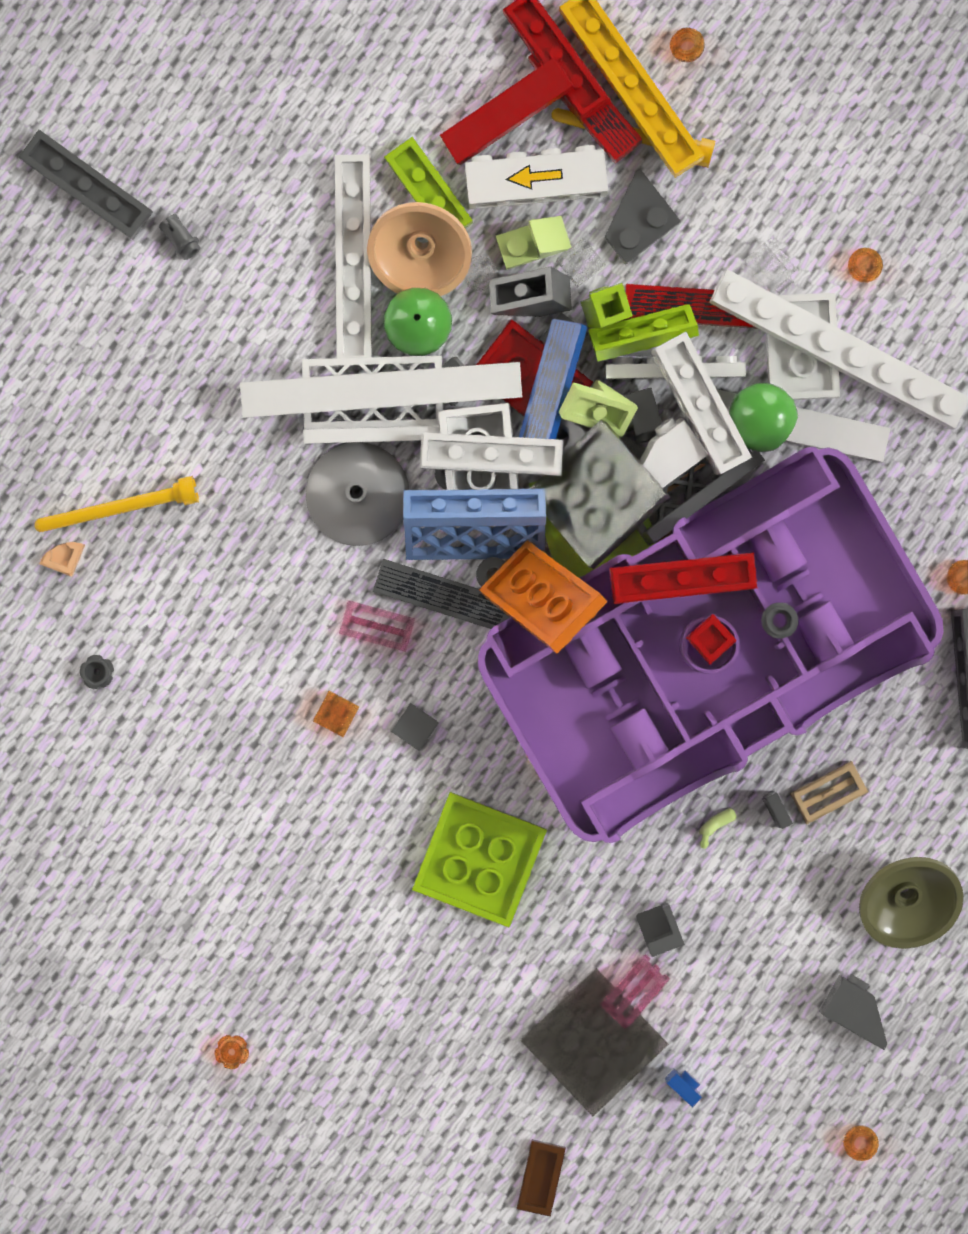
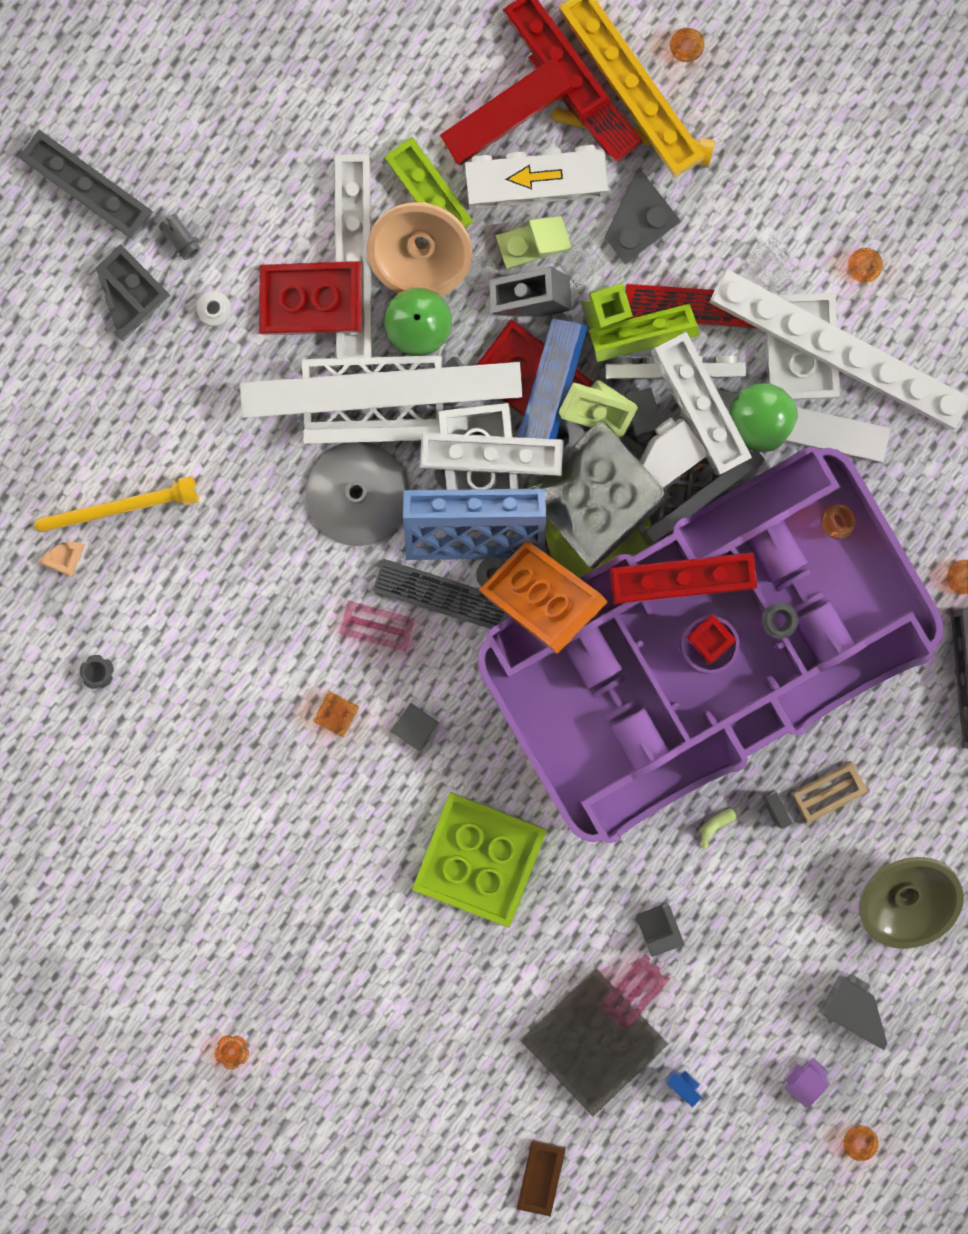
(129, 291): none -> dark grey wing
(213, 319): none -> white plate
(310, 298): none -> red tile
(807, 1082): none -> medium lavender plate
(843, 516): none -> clear orange plate

